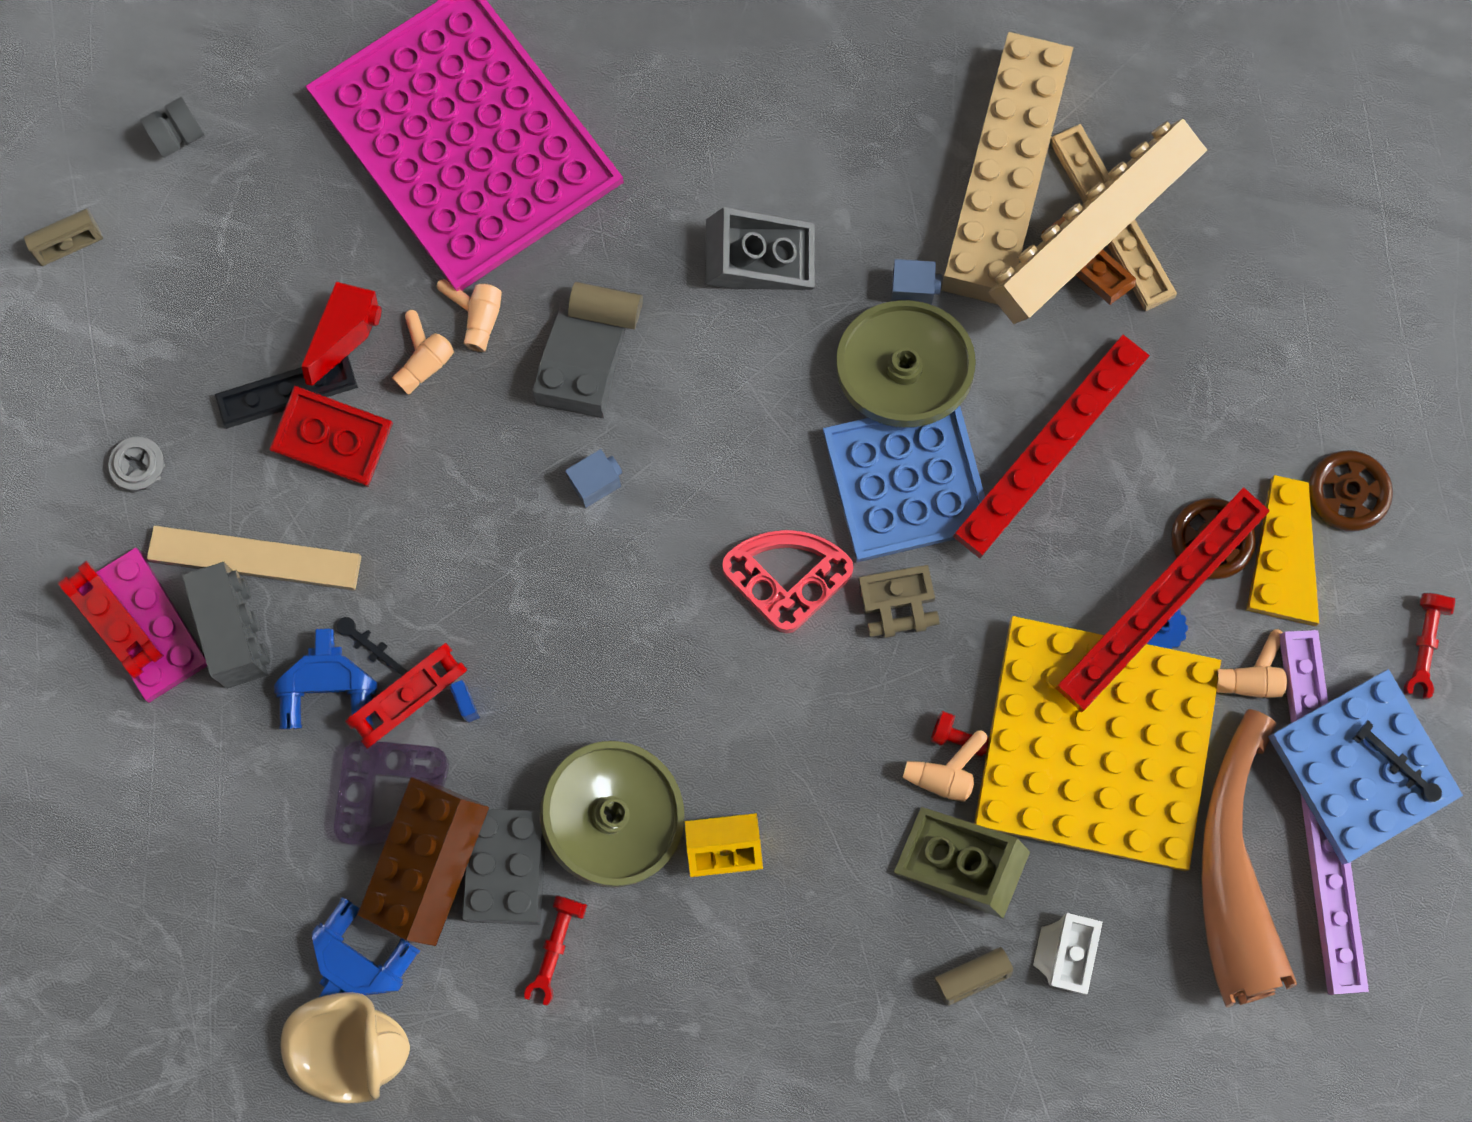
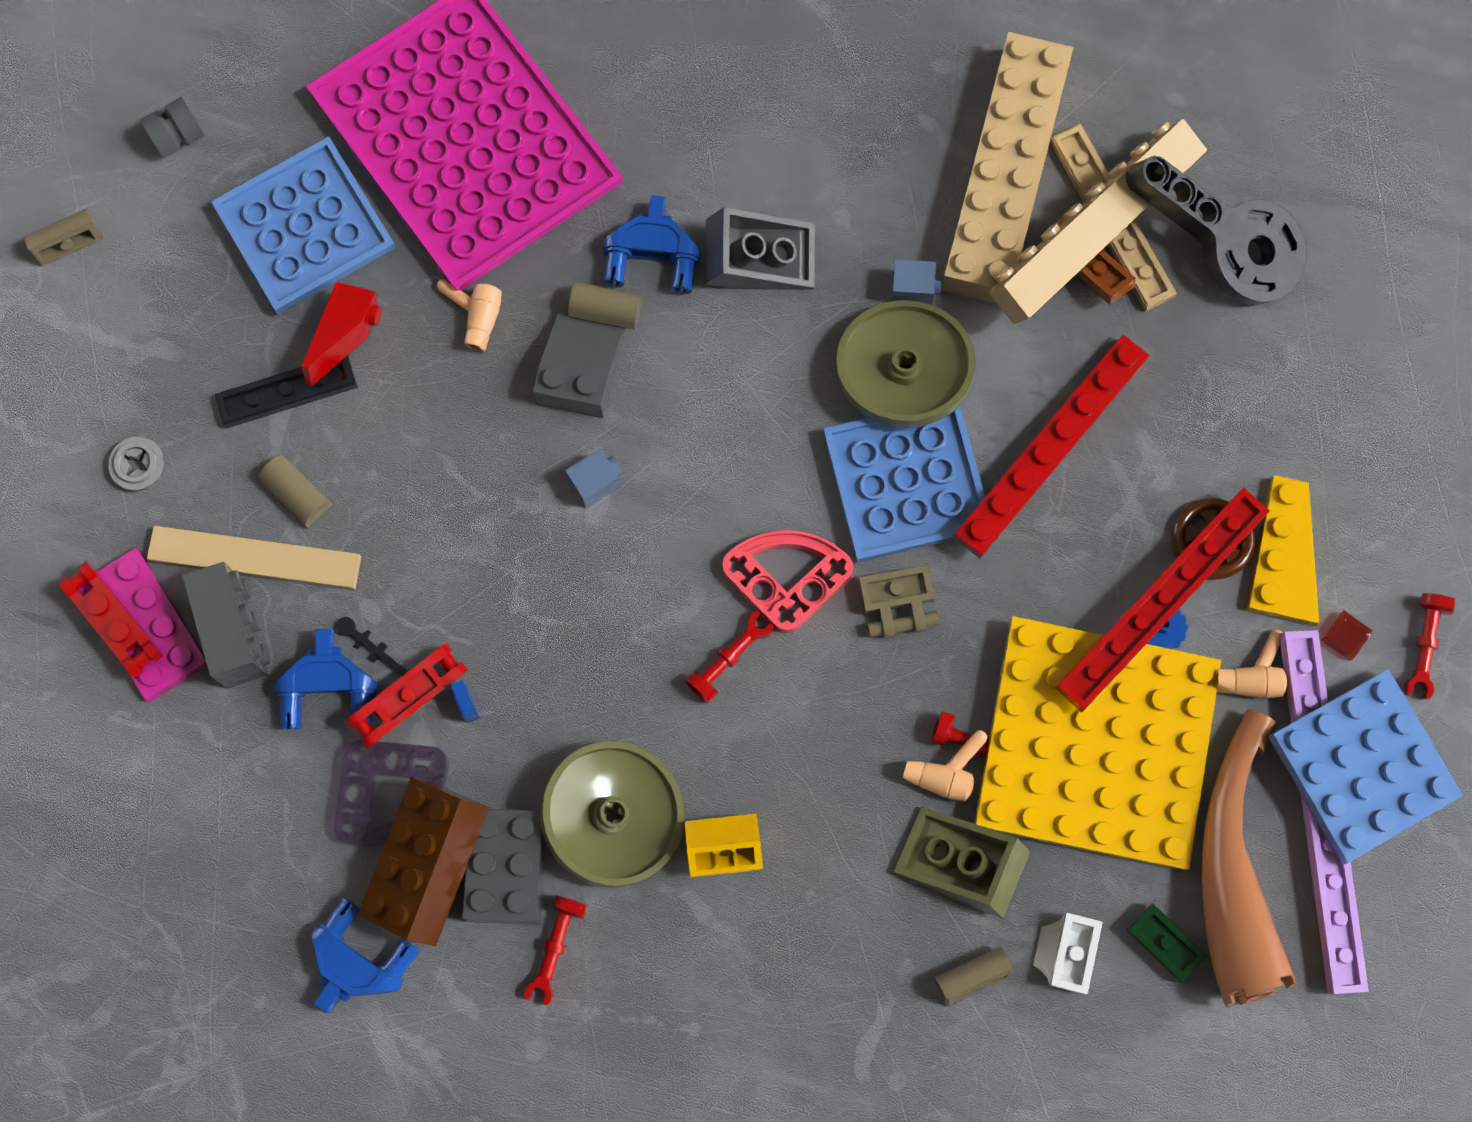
(294, 490): none -> dark tan brick
(303, 225): none -> medium blue plate
(331, 436): red tile -> none
(342, 1048): tan piece -> none
(427, 358): light nougat piece -> none
(651, 238): none -> blue connector
(701, 683): none -> red piece
(1167, 943): none -> dark green plate
(1228, 230): none -> beam
(1329, 507): reddish brown plate -> none
(1347, 635): none -> clear red tile
(1429, 792): black piece -> none

